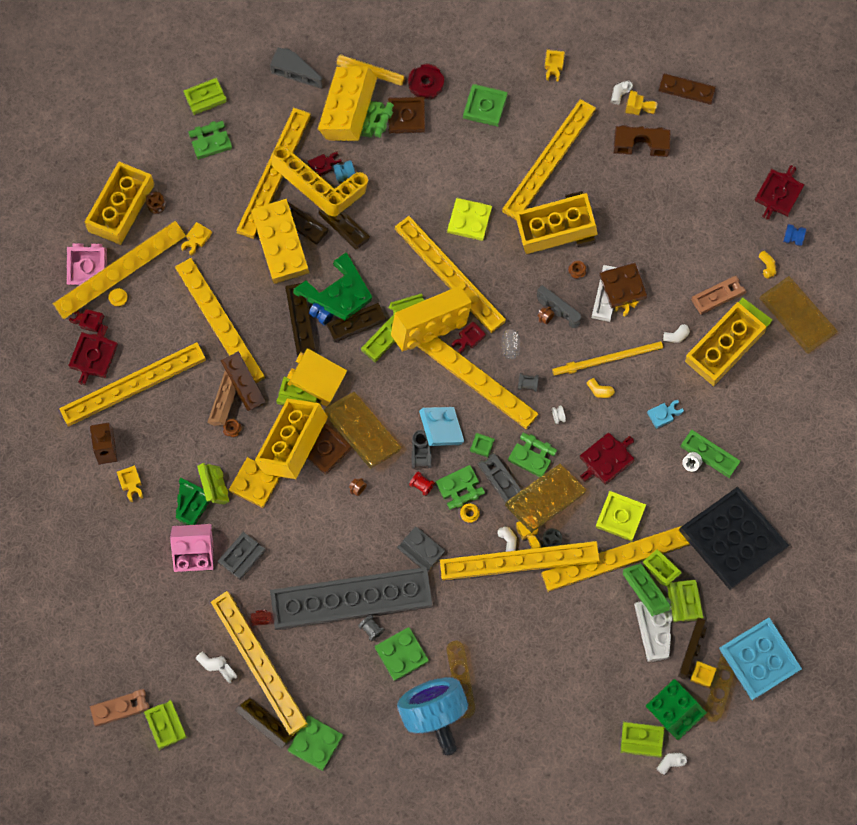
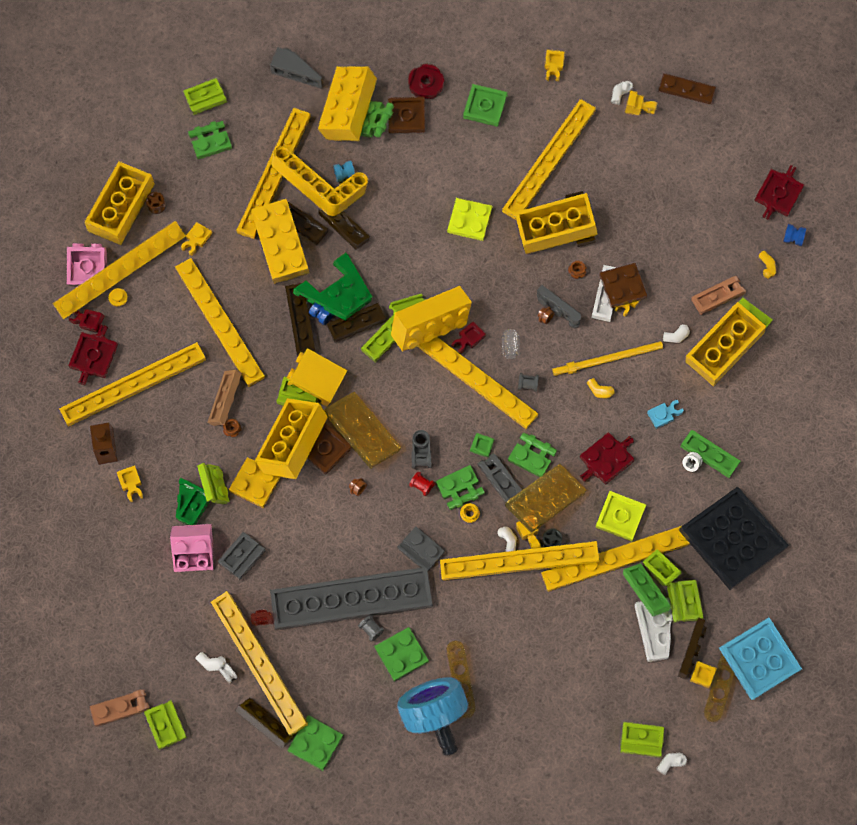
(242, 381): reddish brown plate -> none
(322, 165): dark red plate -> none
(378, 72): yellow axle -> none
(441, 426): medium azure plate -> none
(449, 273): yellow plate -> none
(558, 414): white bush -> none
(656, 139): reddish brown arch -> none
(676, 709): green bracket -> none
(798, 315): clear yellow plate -> none

